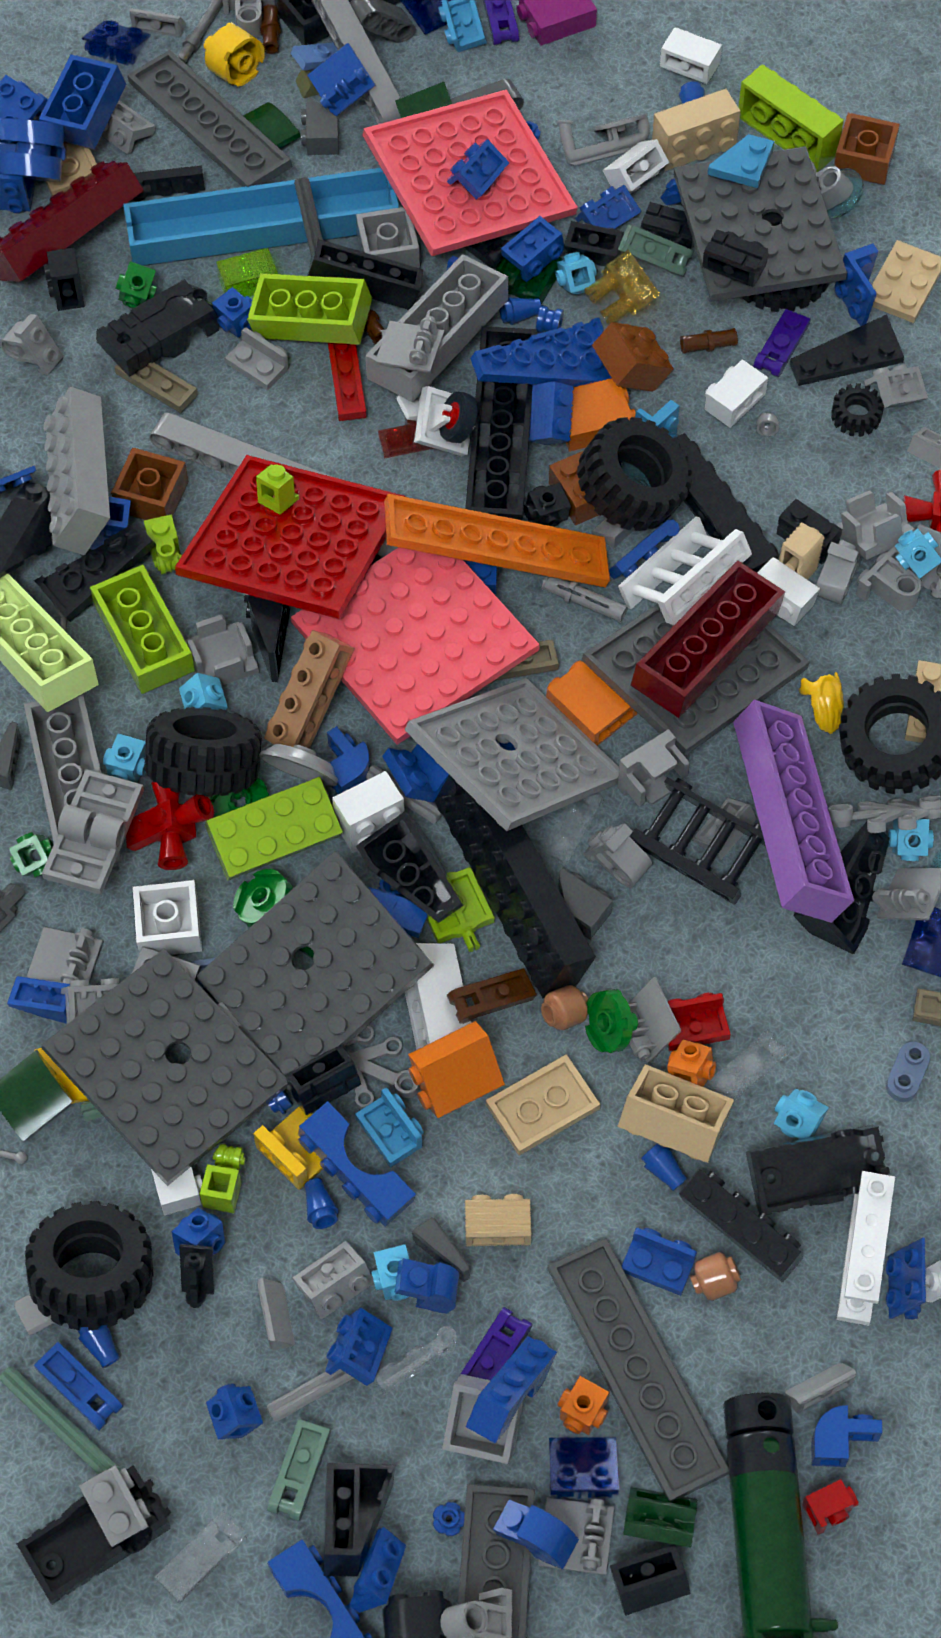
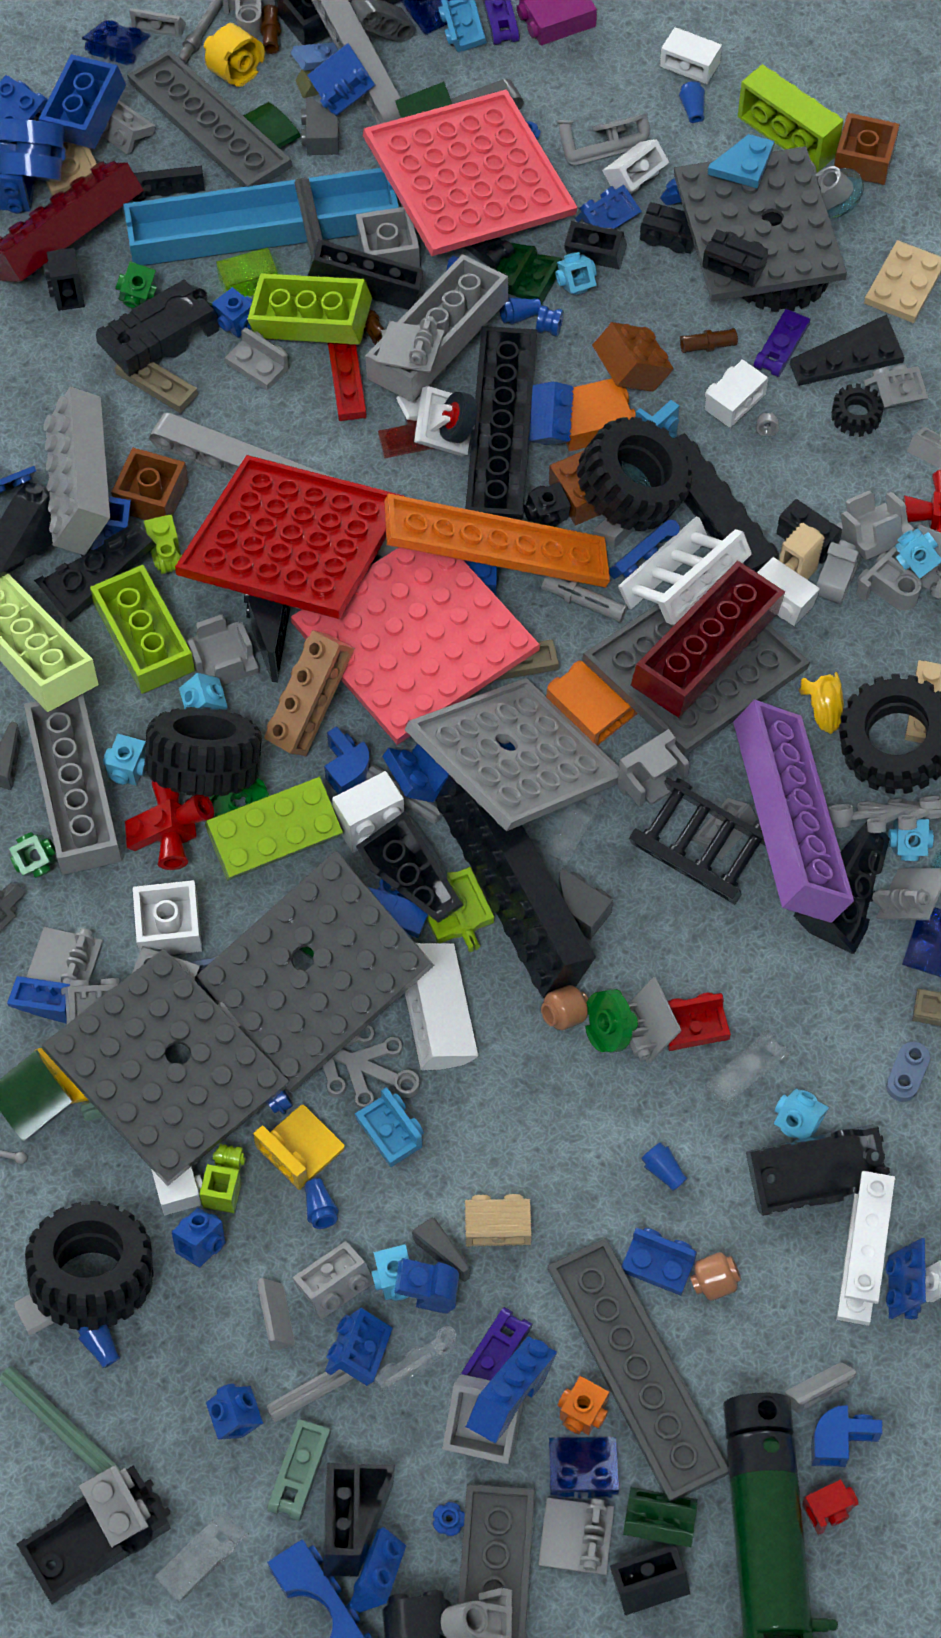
(33, 344): light grey pin -> none
(77, 1385): blue plate -> none
(92, 831): light grey plate -> none
(196, 1273): black hinge -> none
(266, 882): green plate -> none
(277, 483): lime brick -> none
(299, 762): light grey piece -> none
(323, 1079): black brick -> none
(381, 1194): blue arch -> none
(455, 1070): orange brick -> none
(479, 168): blue bracket -> none
(492, 995): reddish brown plate -> none
(534, 248): blue bracket -> none
(538, 1531): blue brick -> none
(542, 1104): tan plate -> none
(545, 357): blue wing -> none
(618, 854): light grey pin -> none
(630, 284): clear yellow brick -> none
(655, 249): sand green plate -> none
(675, 1113): tan brick -> none
(692, 1063): orange brick -> none
(697, 128): tan brick -> none
(742, 1226): black brick -> none
(856, 289): blue bracket -> none

